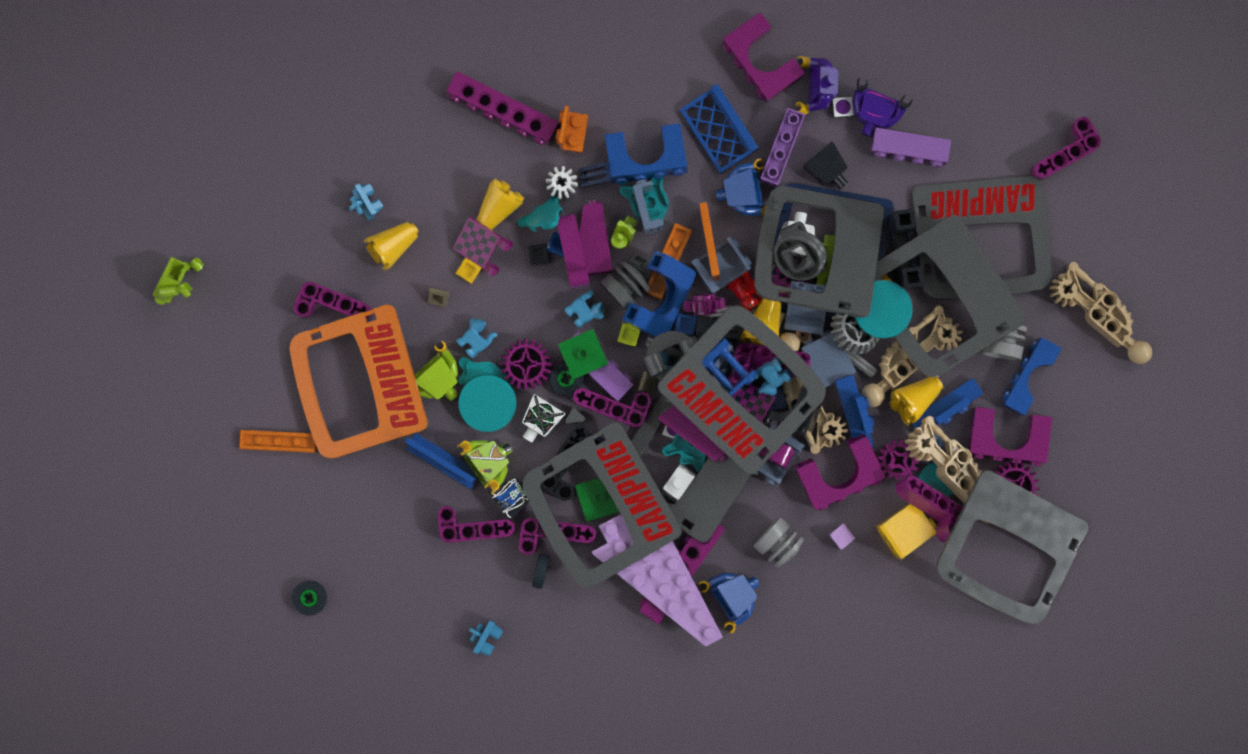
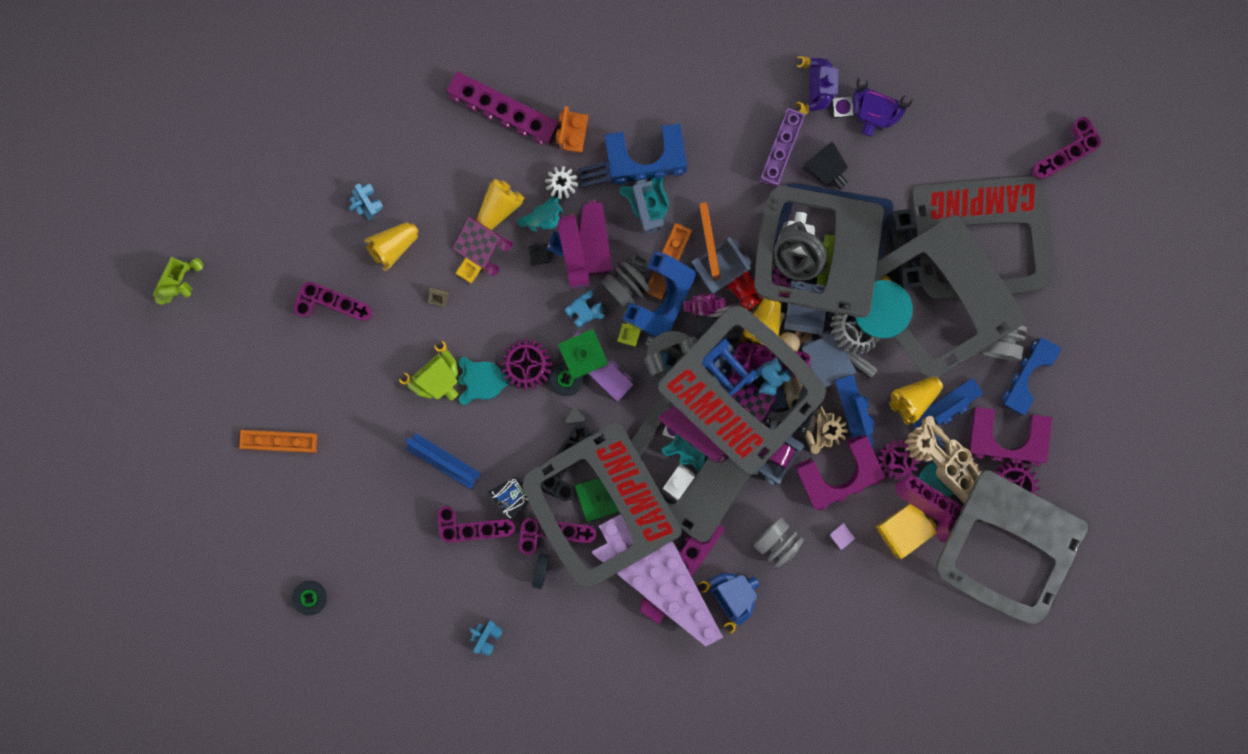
(389, 373): orange door -> none
(476, 341): dark azure animal -> none
(487, 403): teal tile -> none
(487, 461): lime torso -> none
(540, 418): torso -> none
(610, 404): magenta beam -> none
(623, 233): lime hips -> none
(646, 383): dark tan slope -> none
(685, 324): blue plate -> none
(730, 116): blue fence -> none
(743, 190): blue torso -> none
(767, 84): magenta arch -> none
(896, 356): tan arm -> none
(910, 147): medium lavender brick -> none
(1115, 314): tan arm -> none

